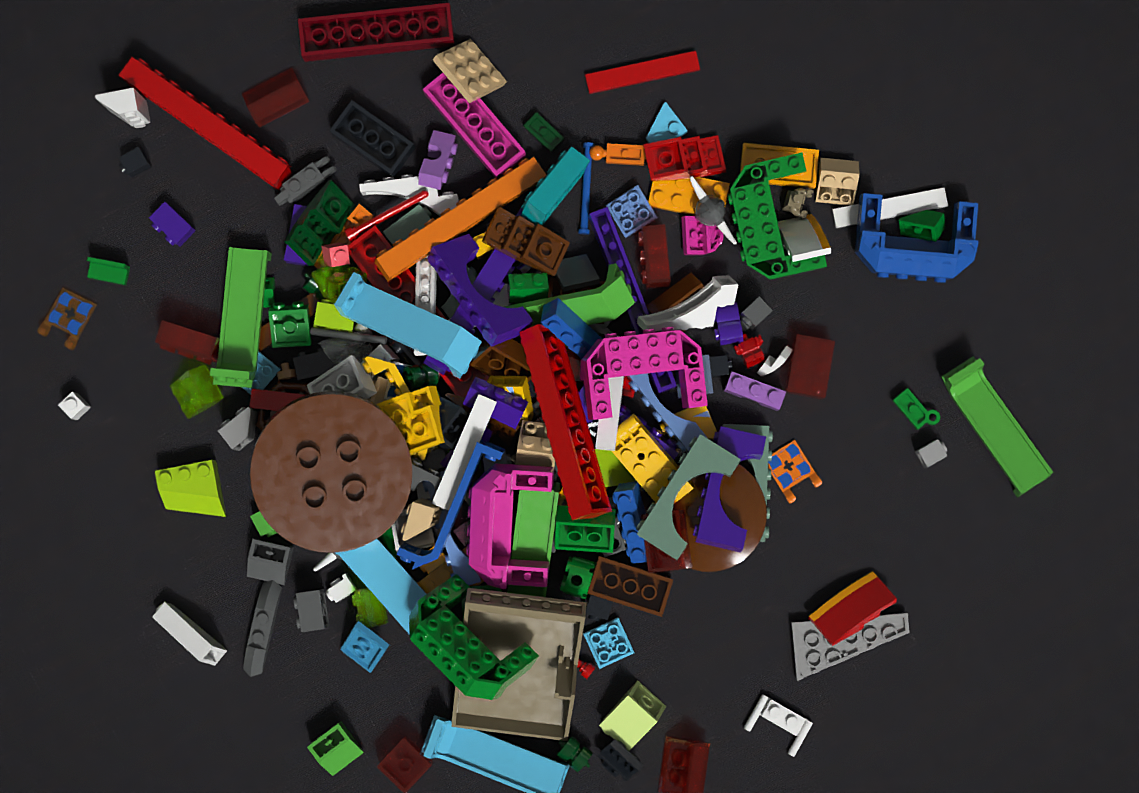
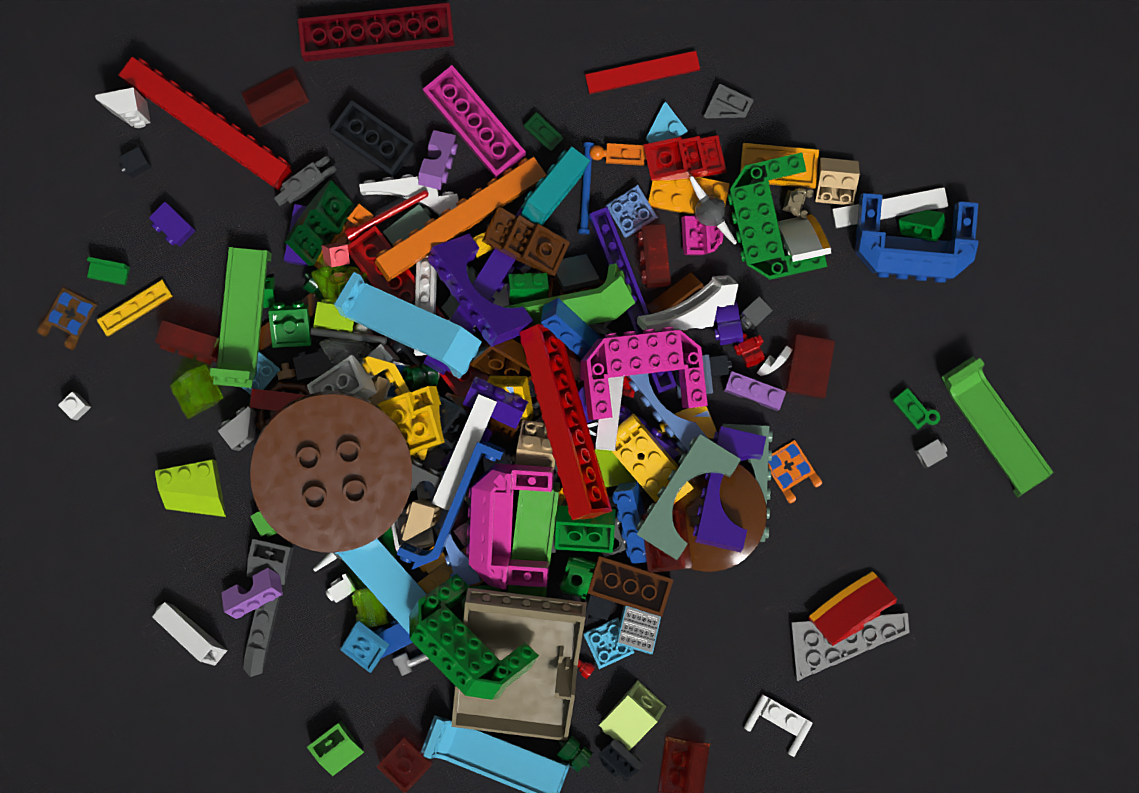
(134, 308): none -> yellow tile
(265, 588): none -> medium lavender arch
(311, 610): dark grey brick -> none
(395, 636): none -> blue brick
(404, 663): none -> light grey brick
(469, 70): tan plate -> none
(637, 630): none -> tile
(728, 104): none -> dark grey wing

